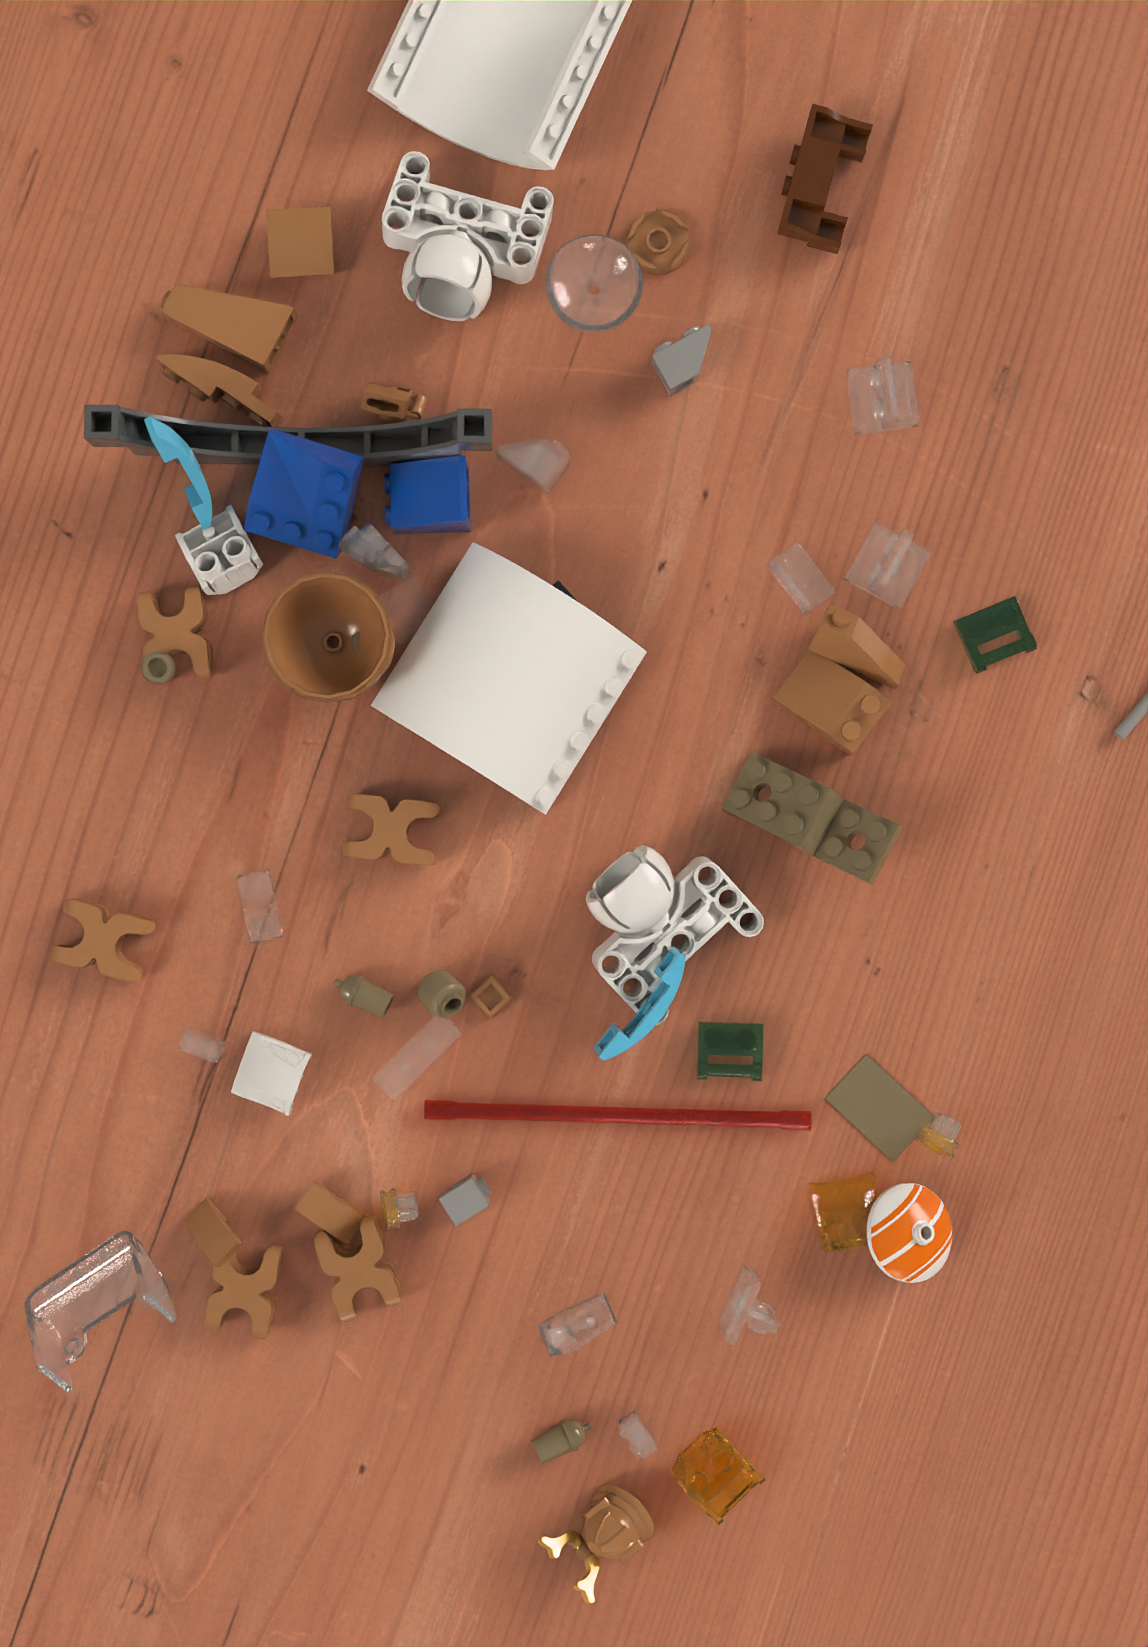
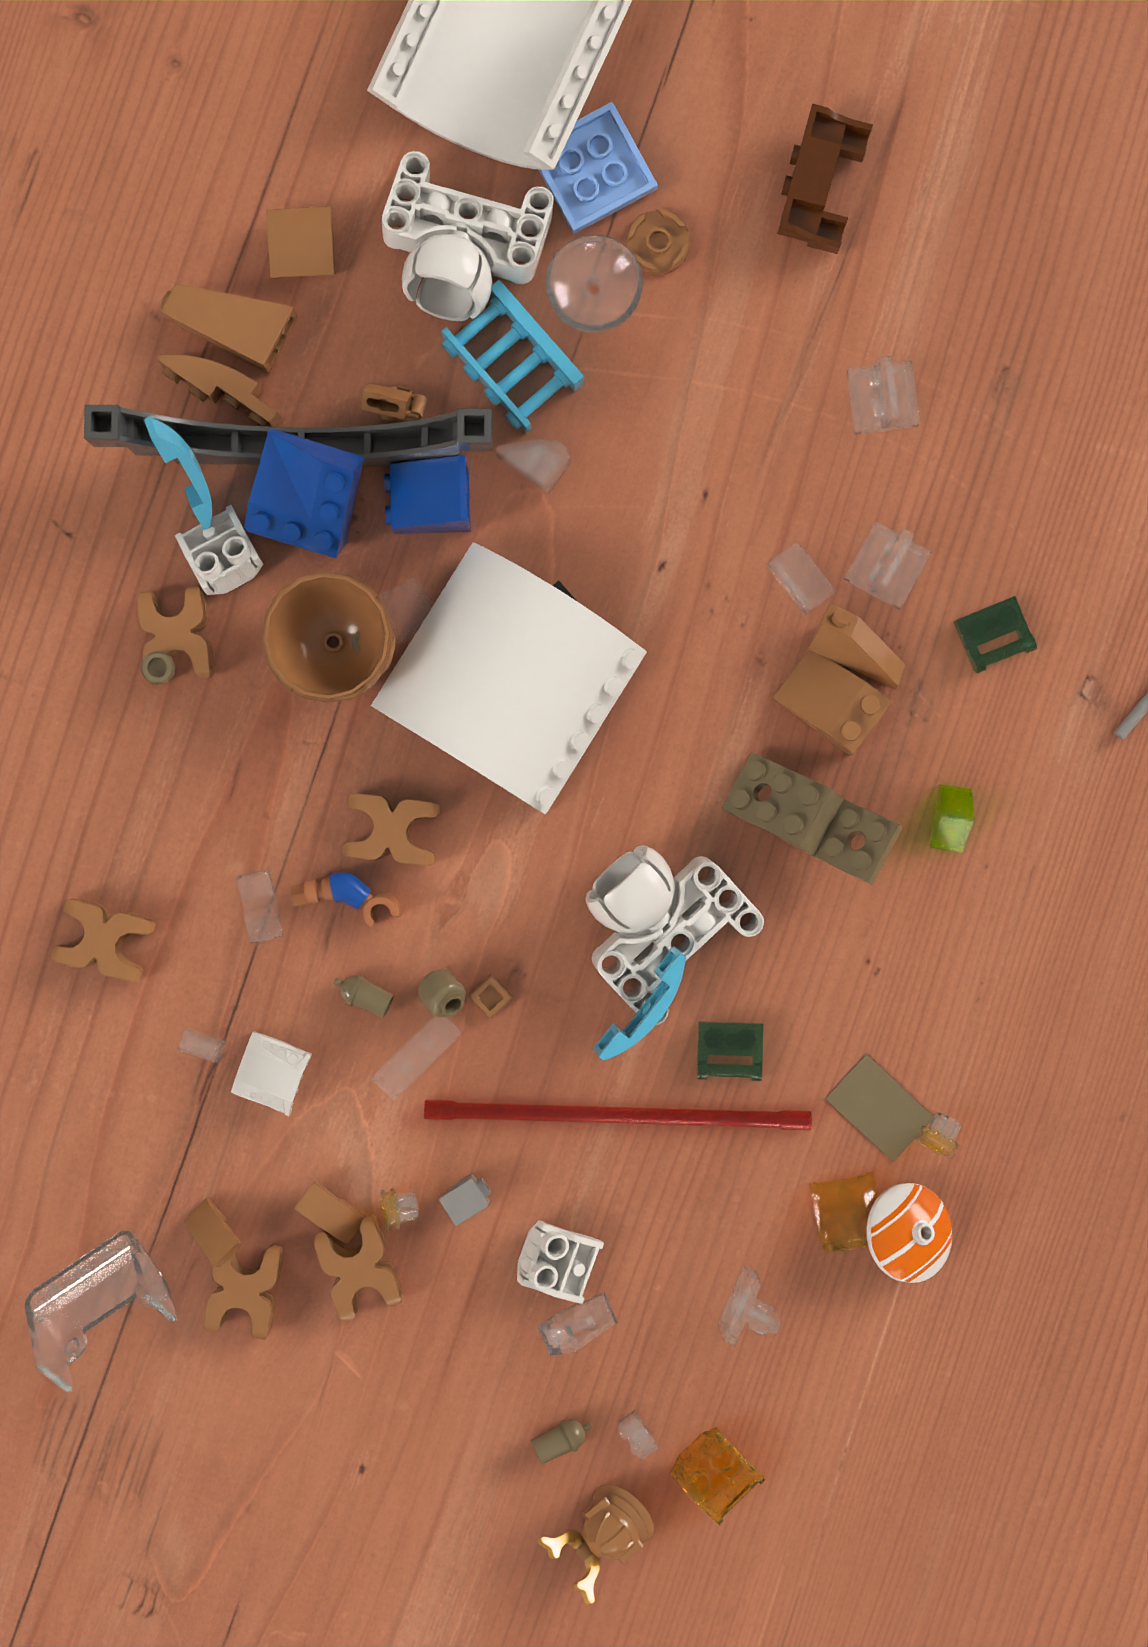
(347, 889): none -> nougat piece
(374, 553): clear slope -> none
(523, 327): none -> medium azure fence
(557, 1261): none -> white slope
(598, 170): none -> light blue plate
(681, 362): light grey slope -> none
(952, 818): none -> clear neon green slope

